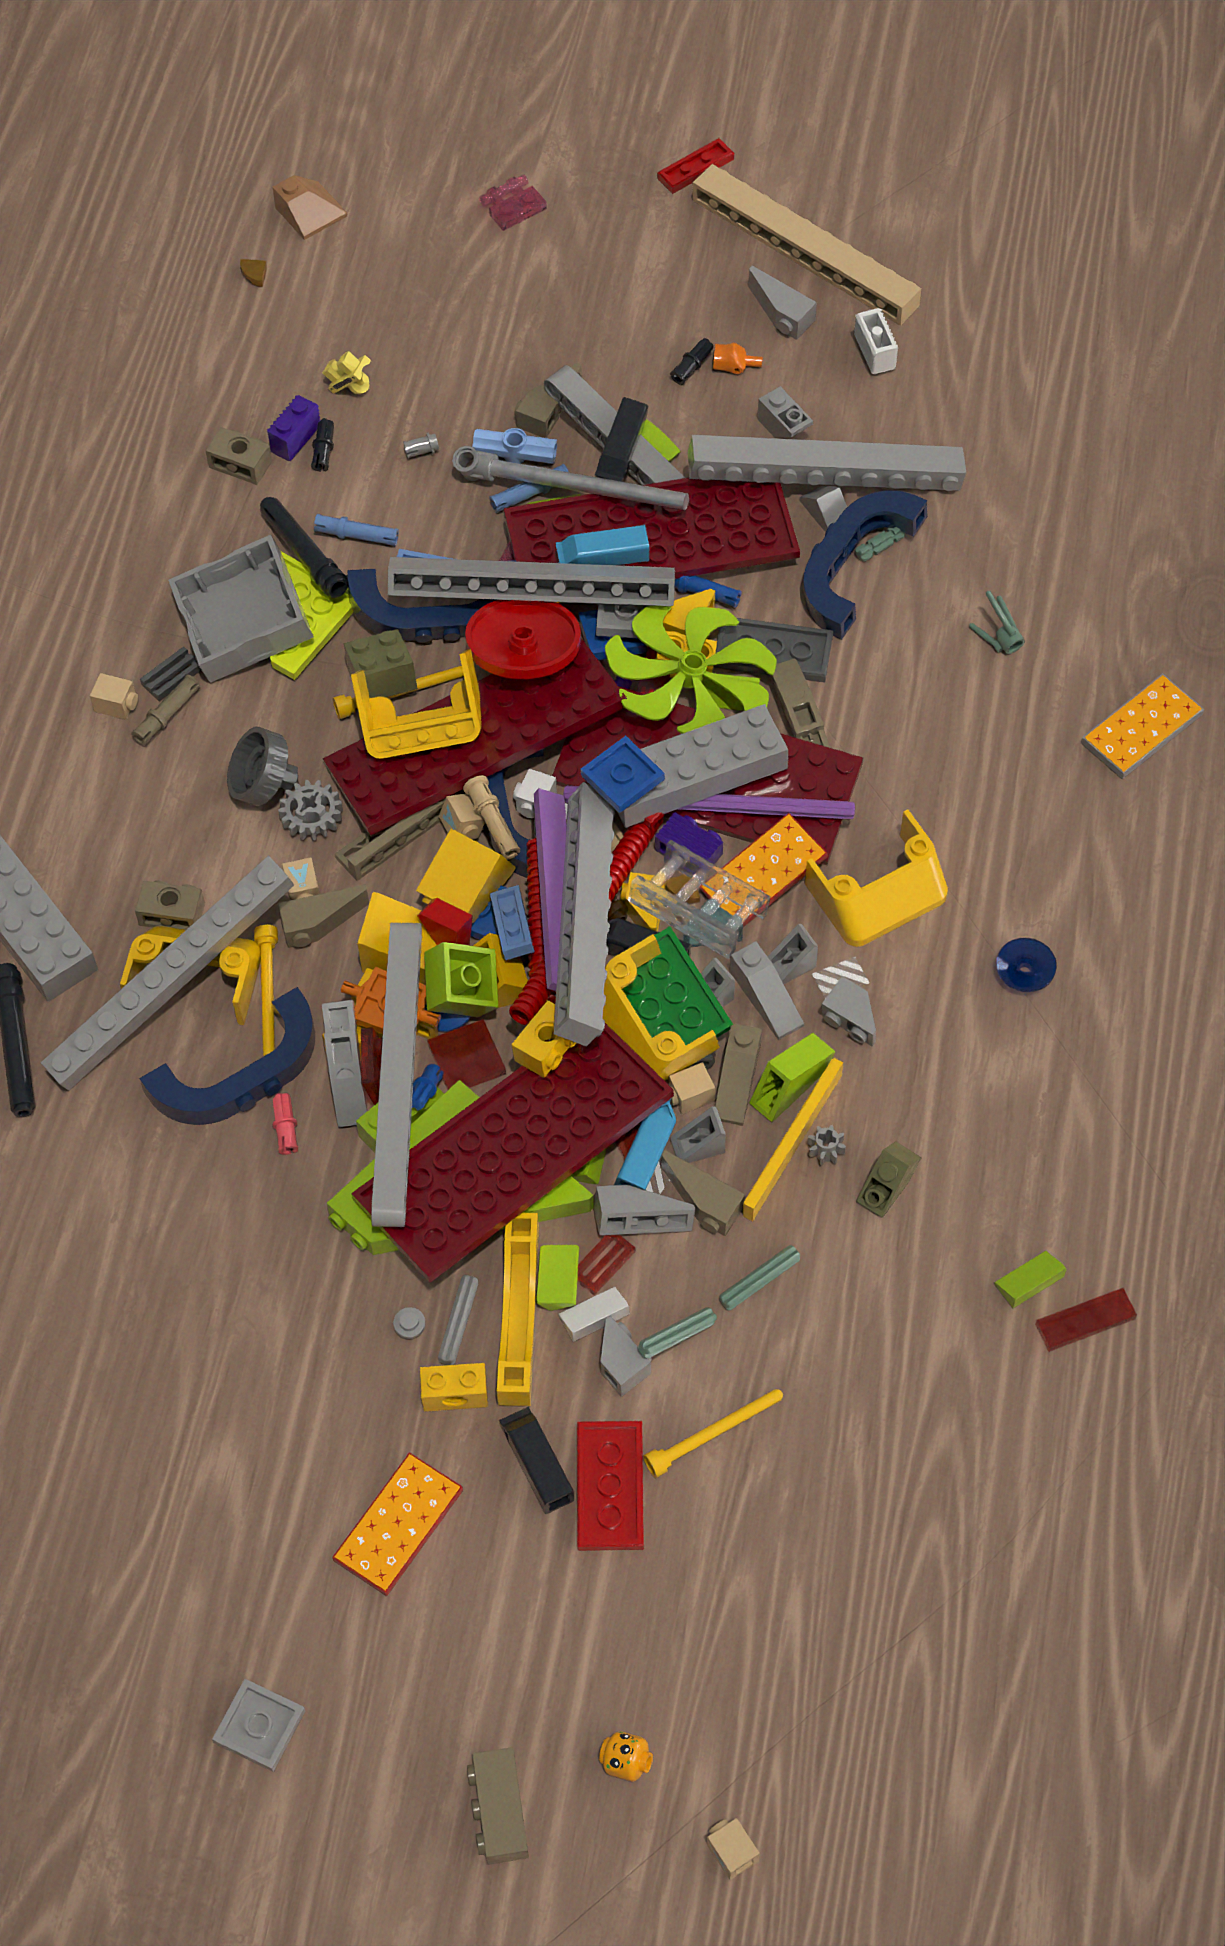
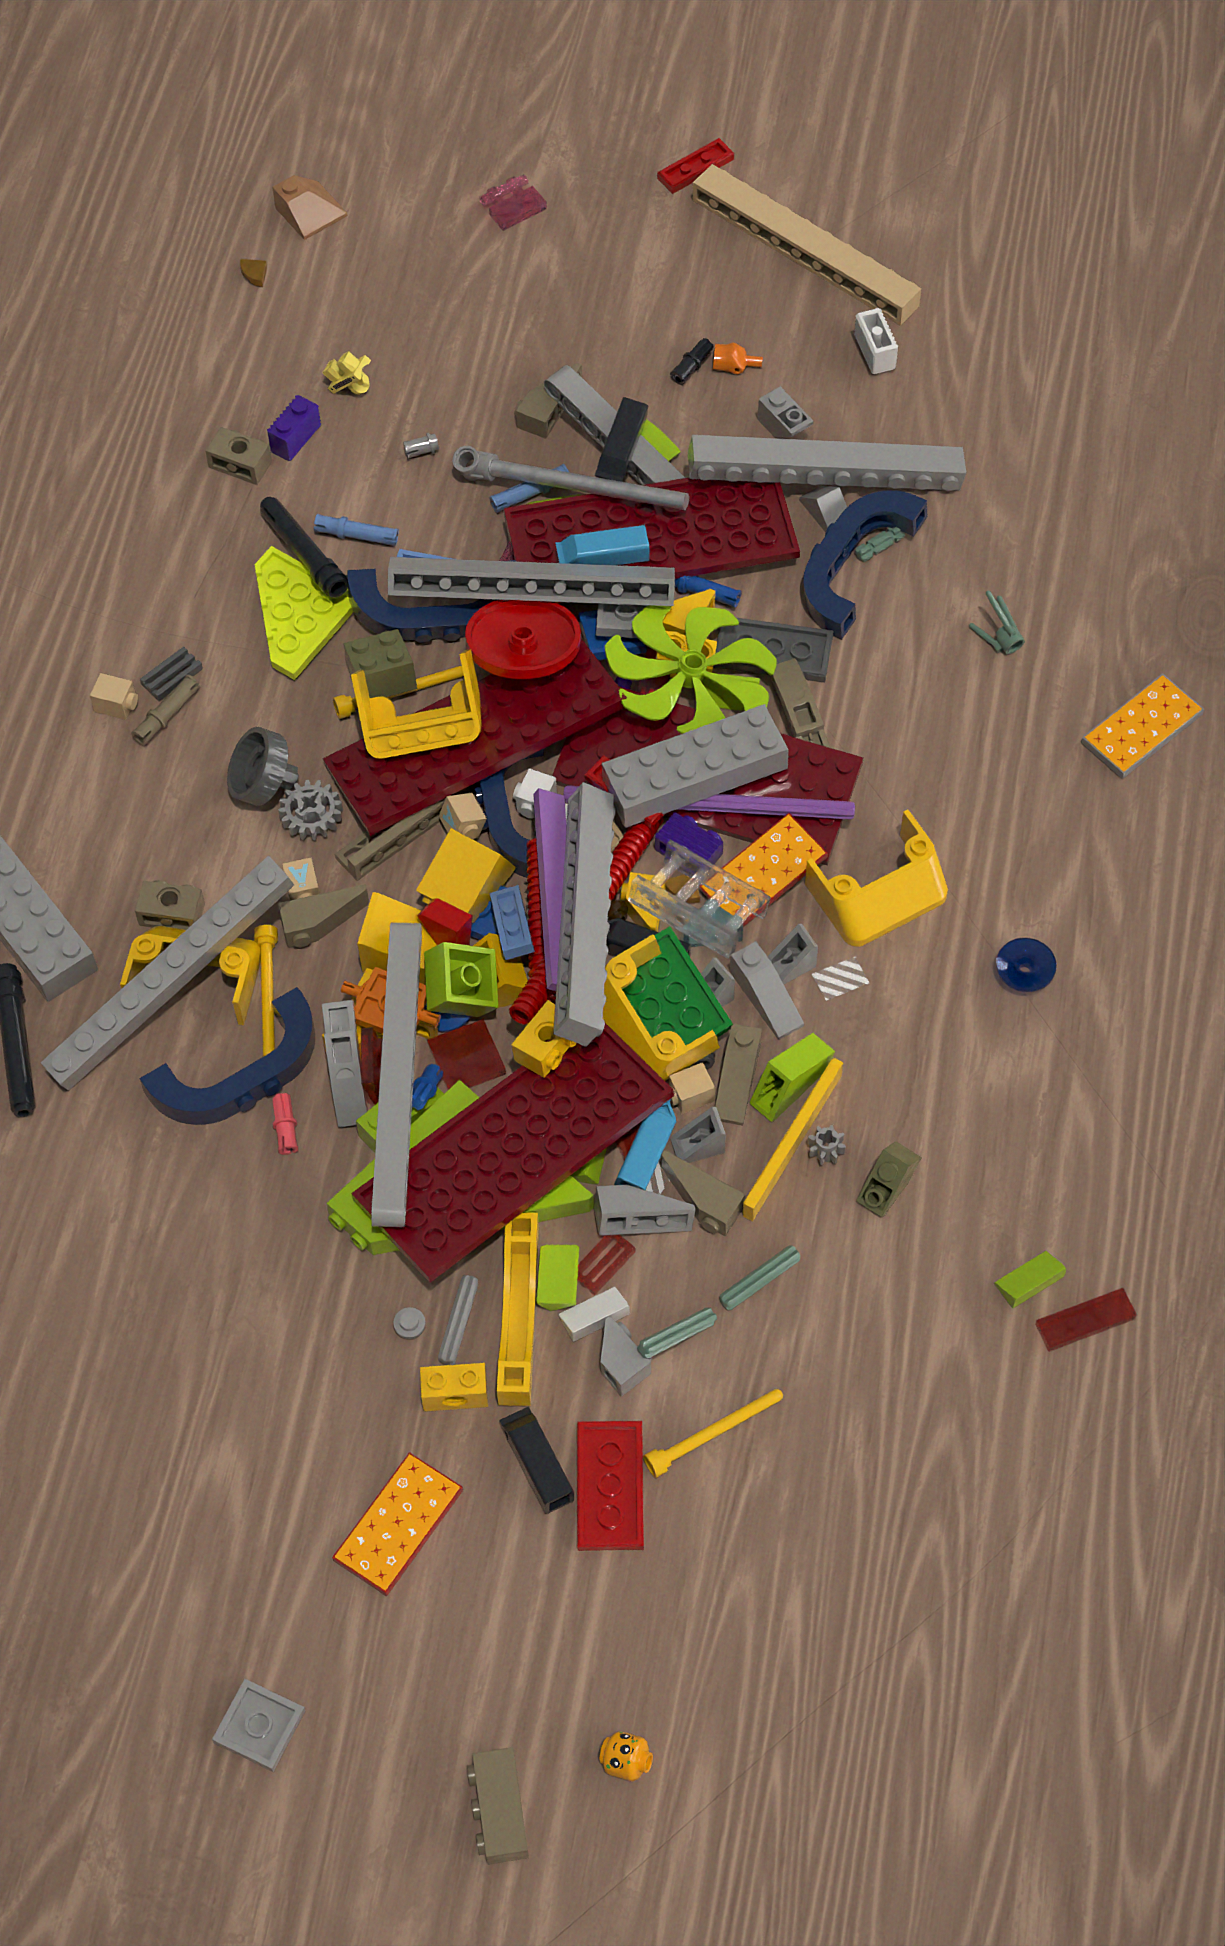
(240, 608): light grey tile -> none
(322, 445): black axle -> none
(487, 806): tan pin -> none
(515, 445): light blue piece -> none
(622, 774): blue plate -> none
(732, 1847): tan brick -> none
(784, 306): light grey slope -> none
(851, 1010): light grey slope -> none

